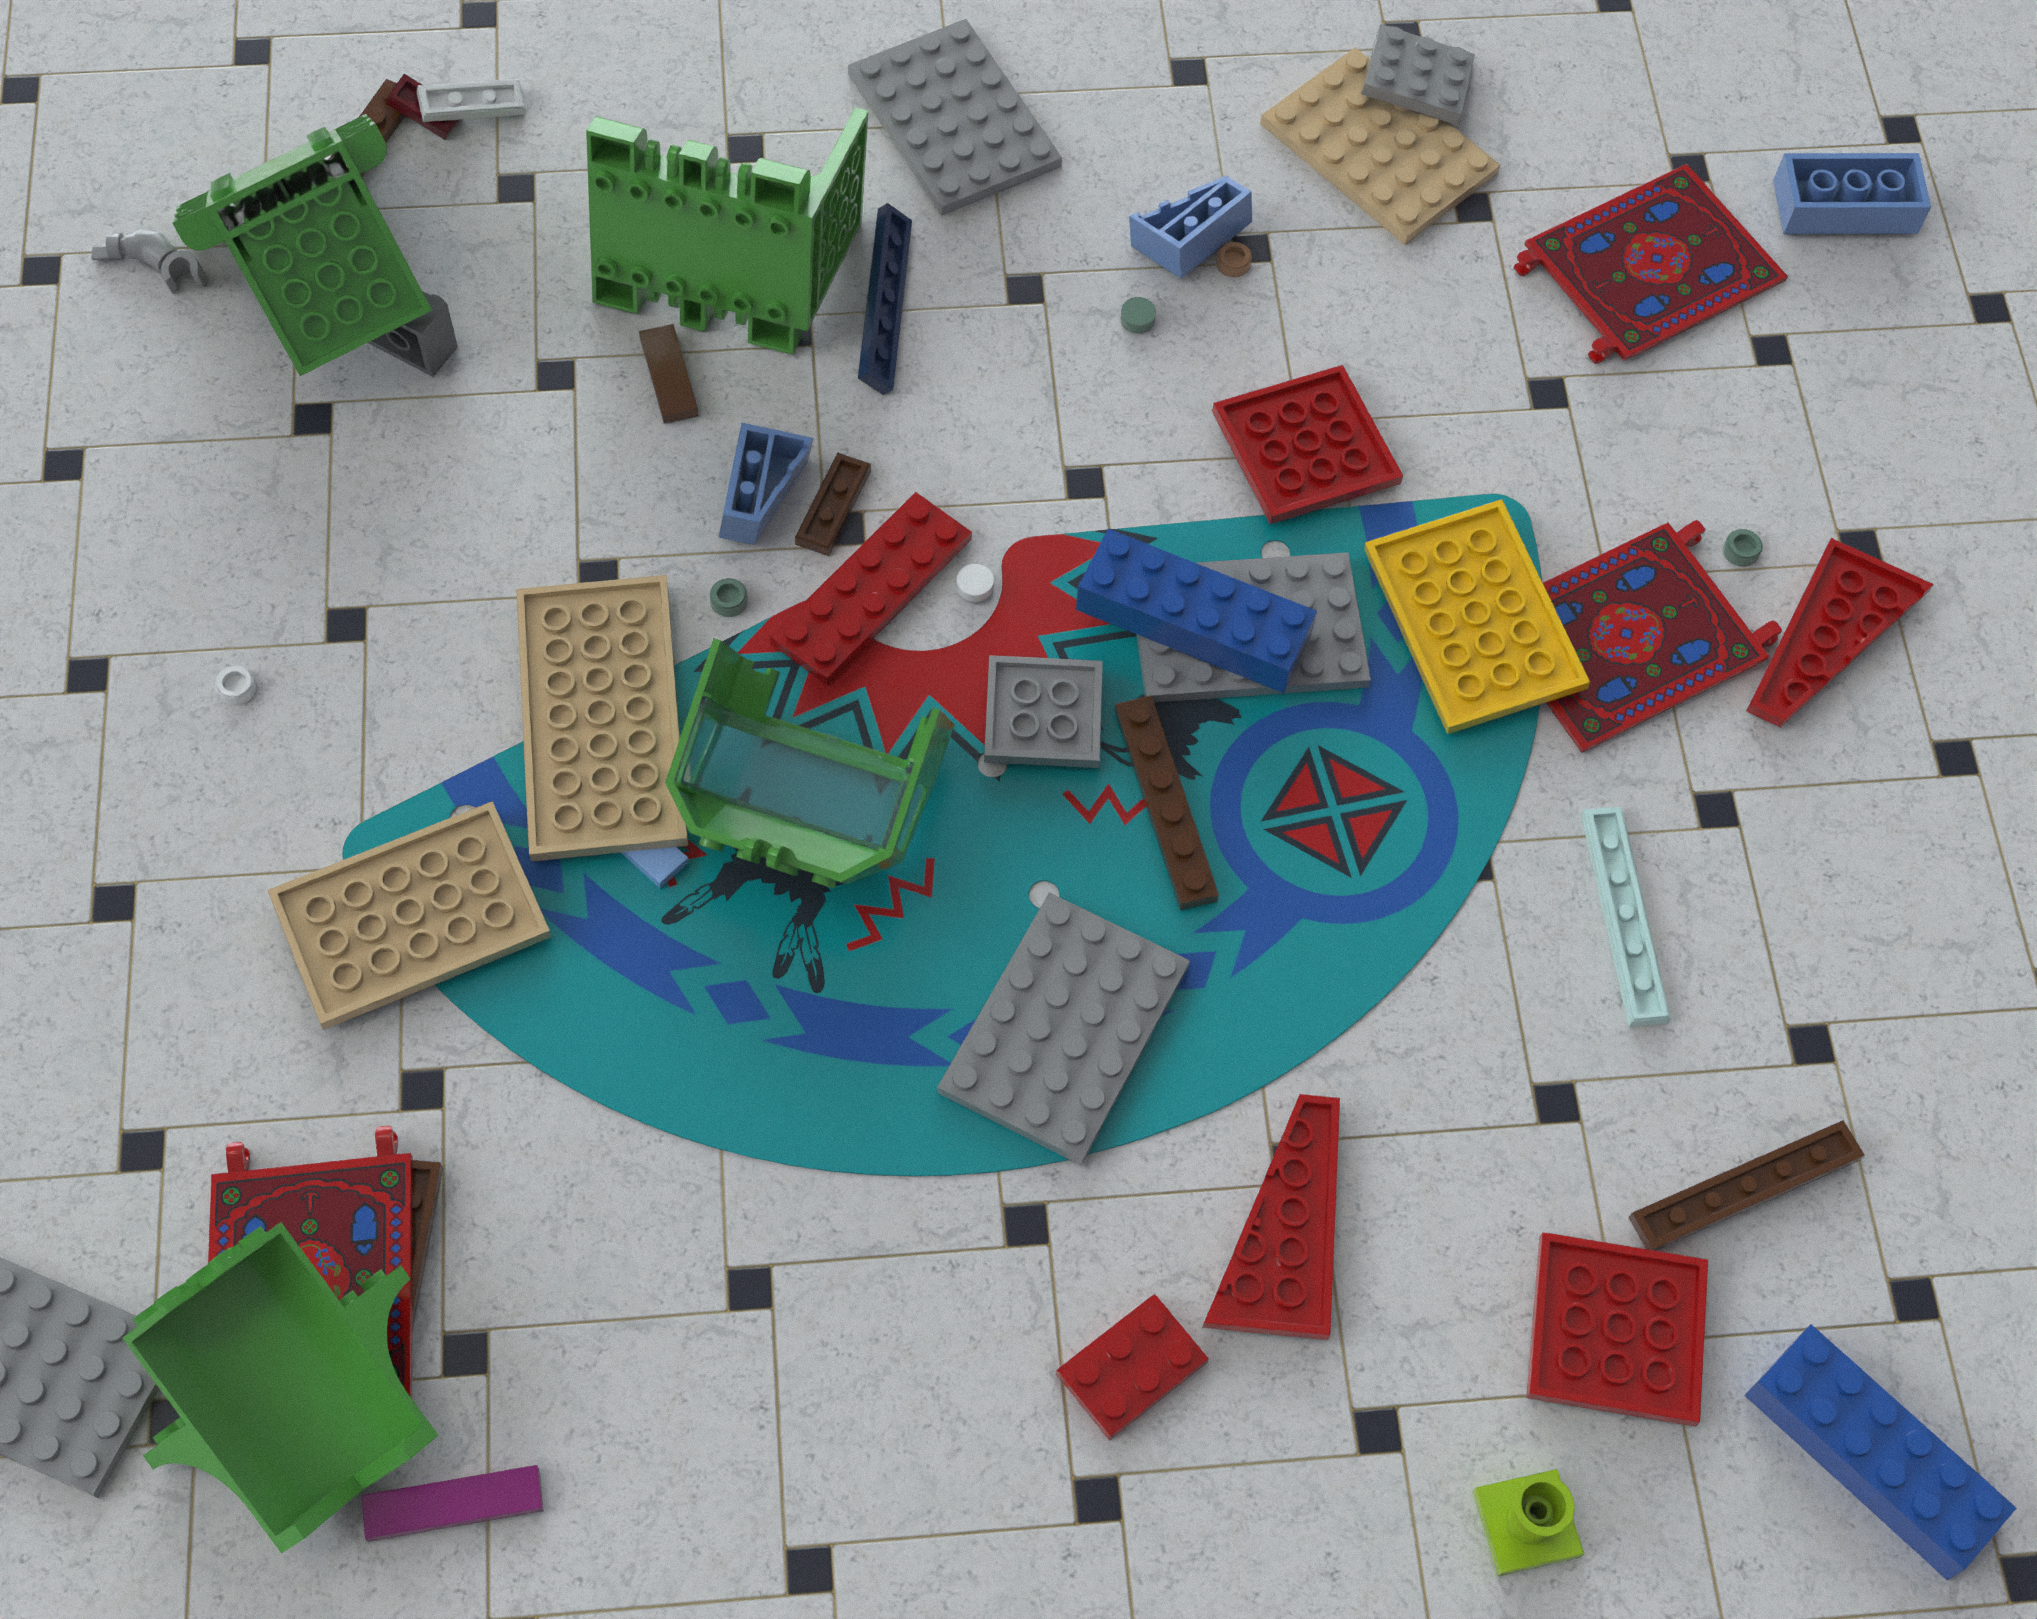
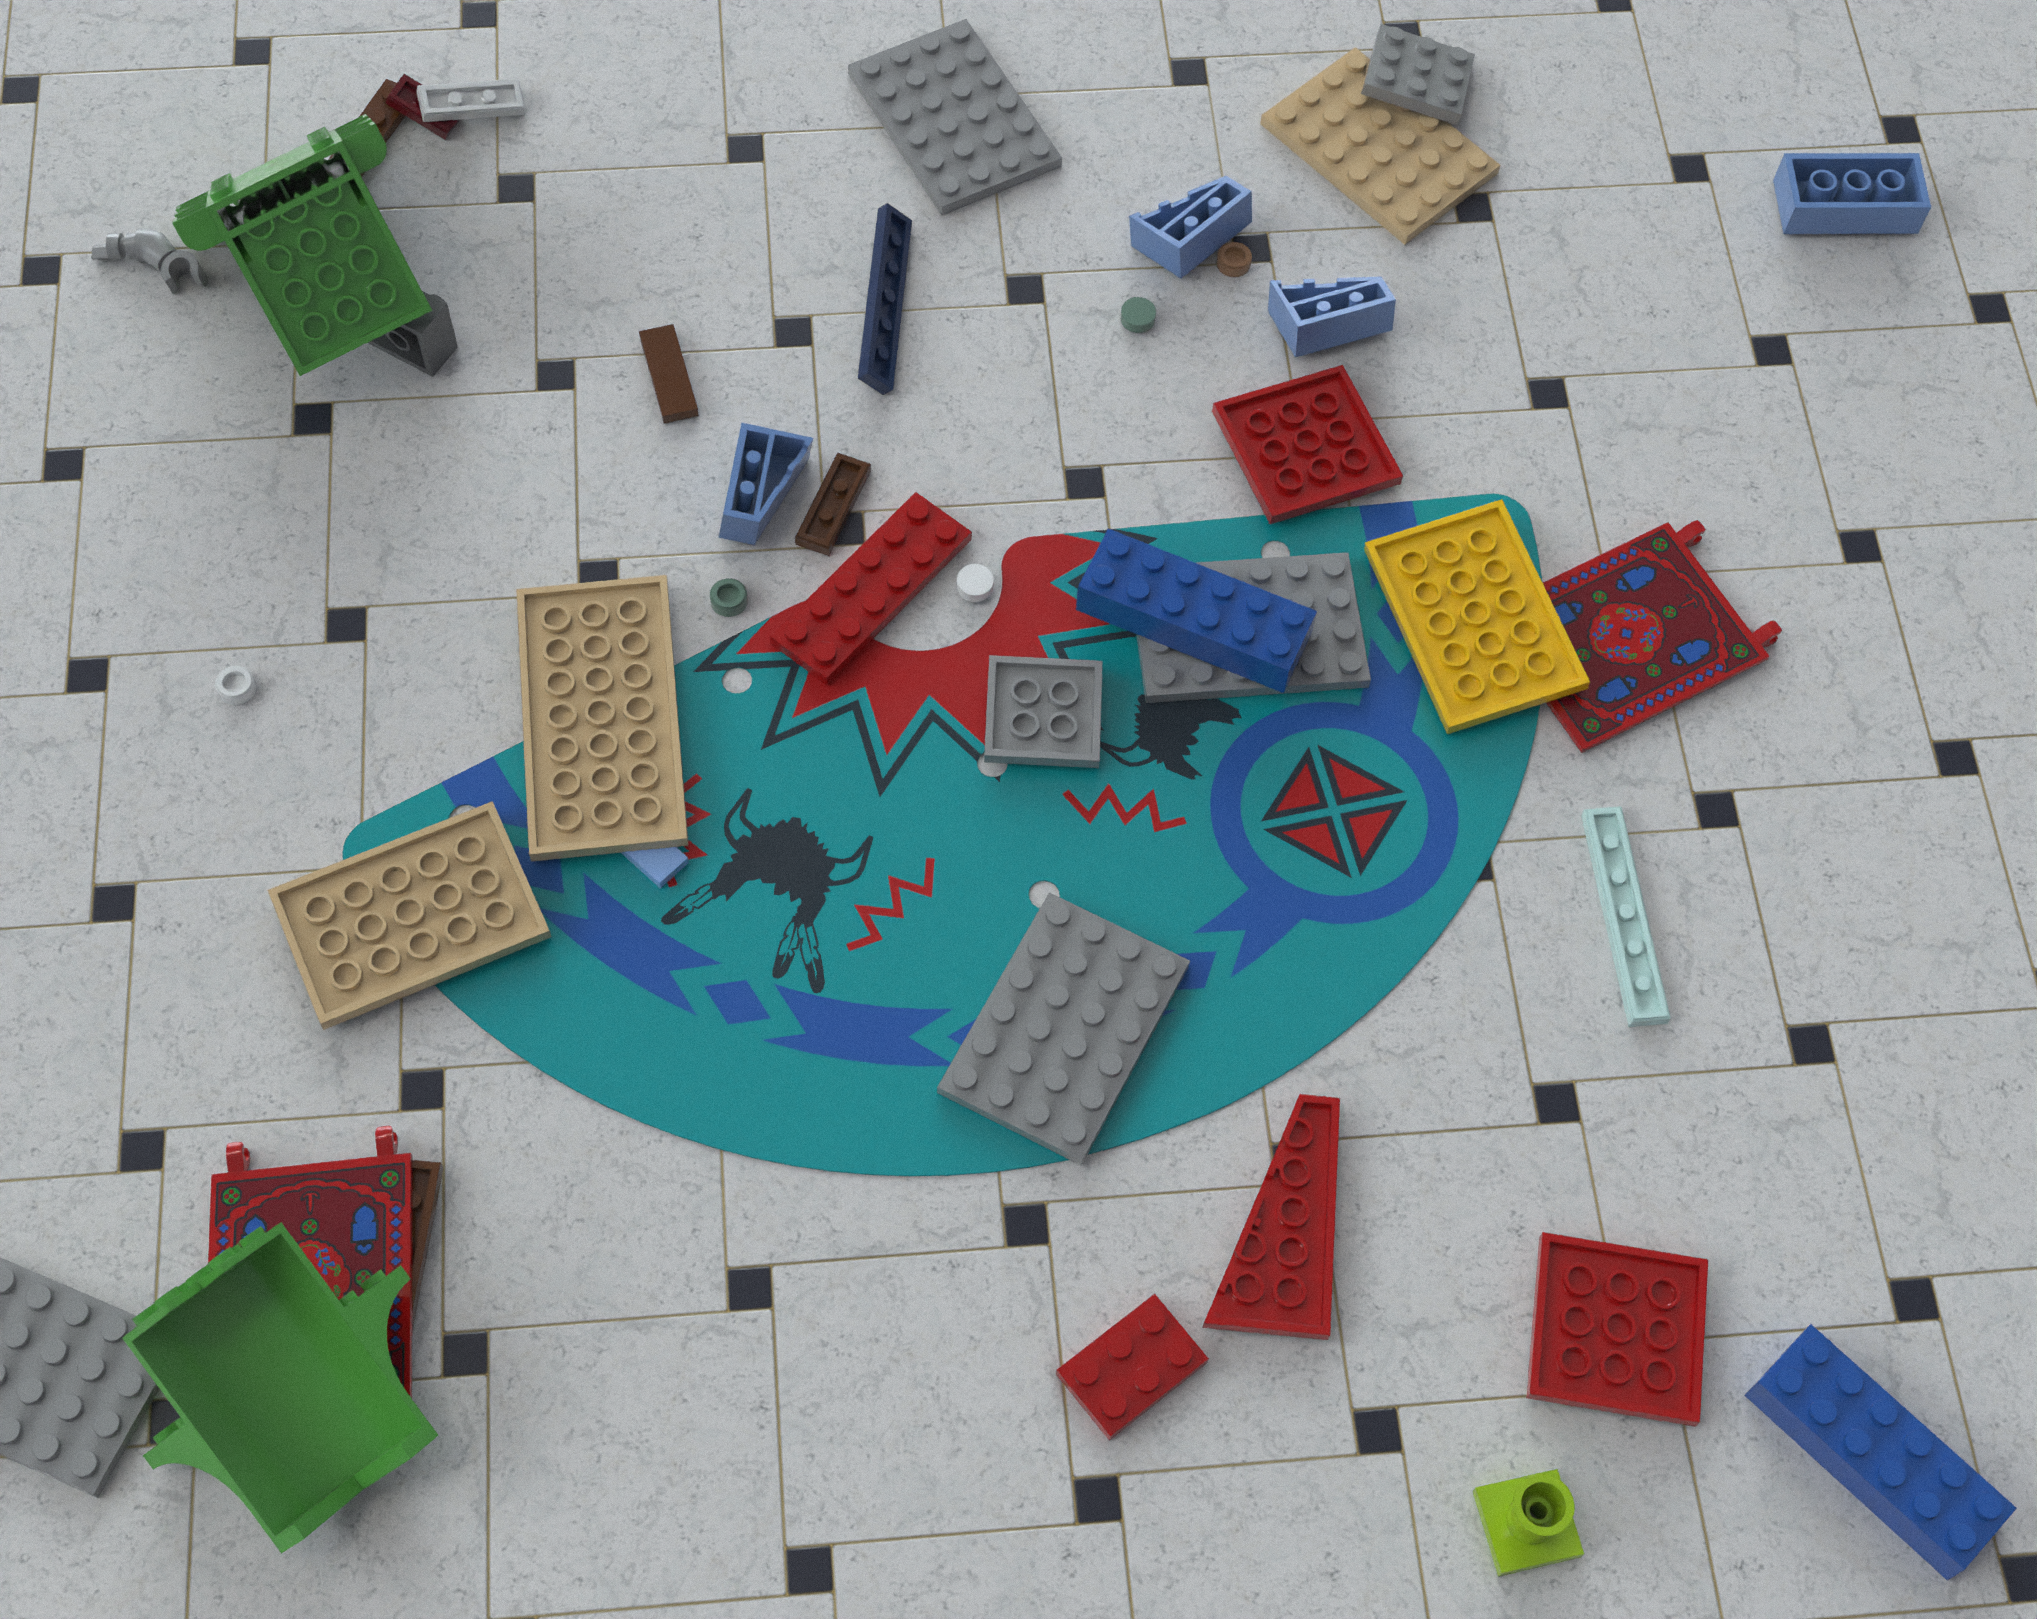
(452, 1503): magenta tile -> none
(720, 238): bright green bracket -> none
(793, 790): windscreen -> none
(1166, 803): reddish brown plate -> none
(1331, 313): none -> medium blue wedge
(1652, 263): flag -> none
(1742, 547): sand green tile -> none
(1746, 1186): reddish brown plate -> none
(1836, 620): red wing -> none

